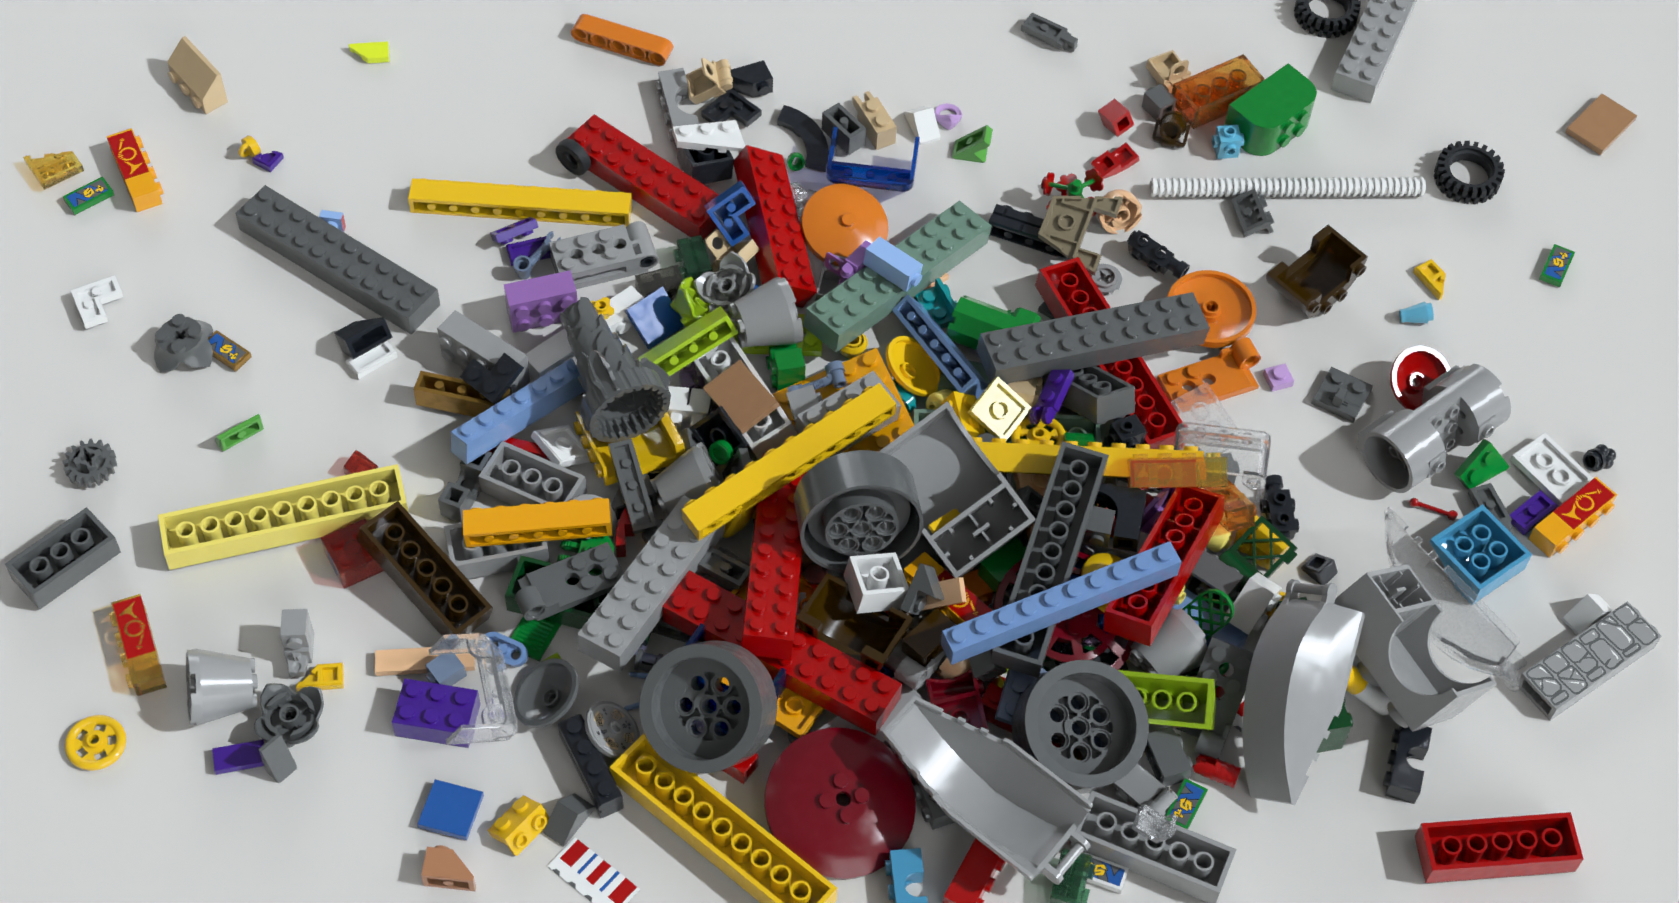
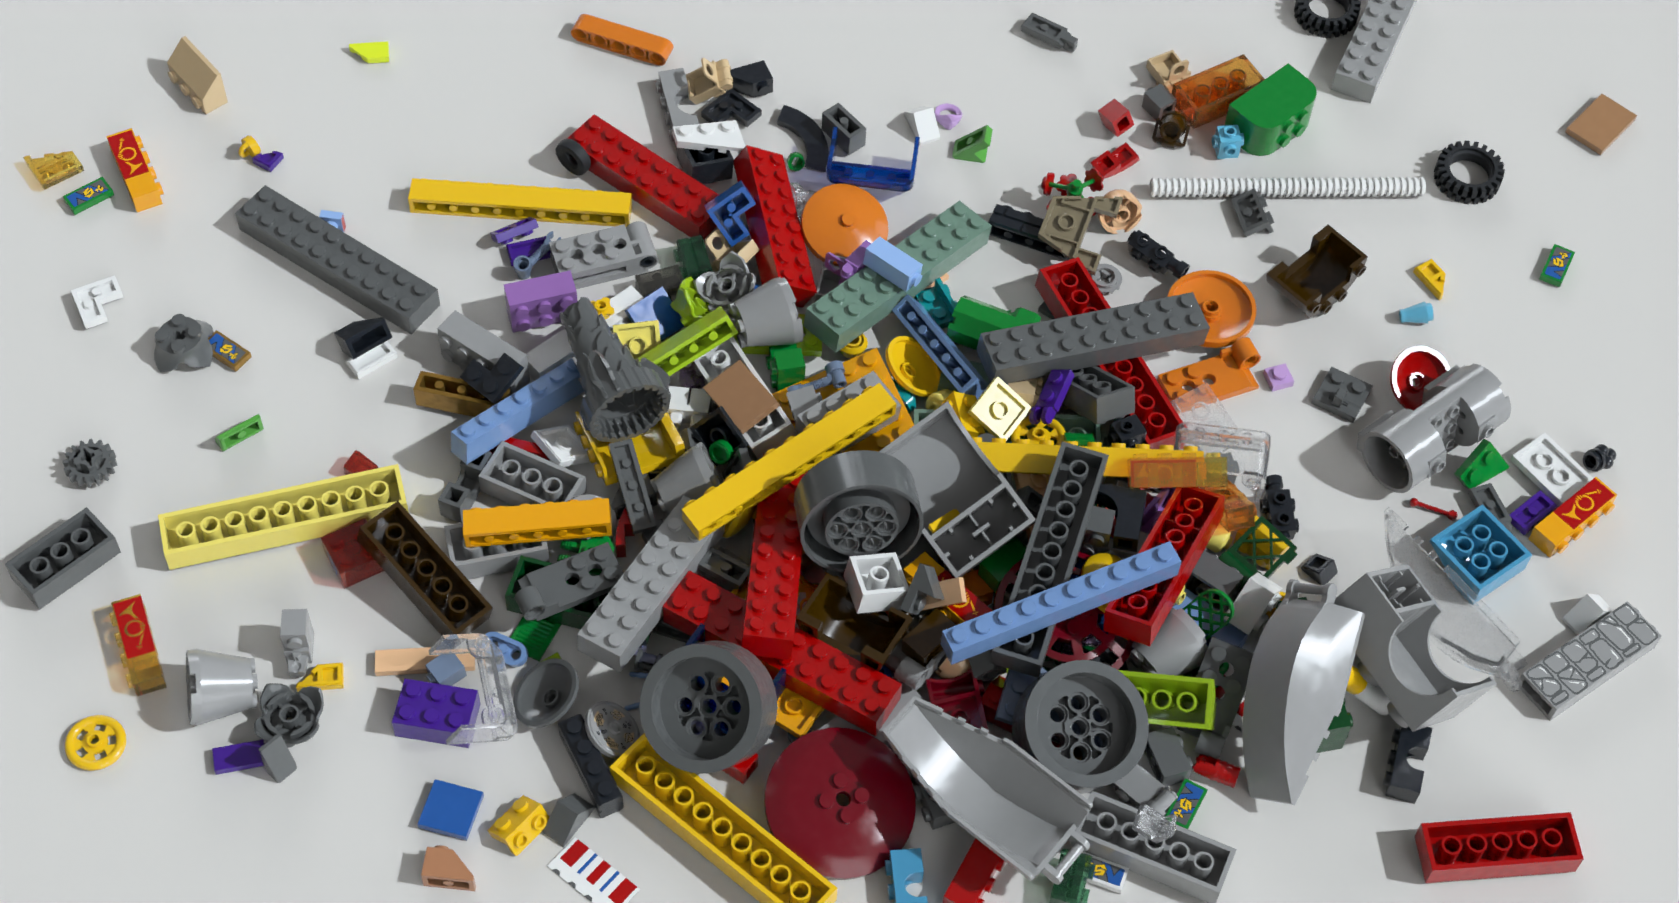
(639, 336): none -> light yellow plate
(876, 120): tan hinge -> none

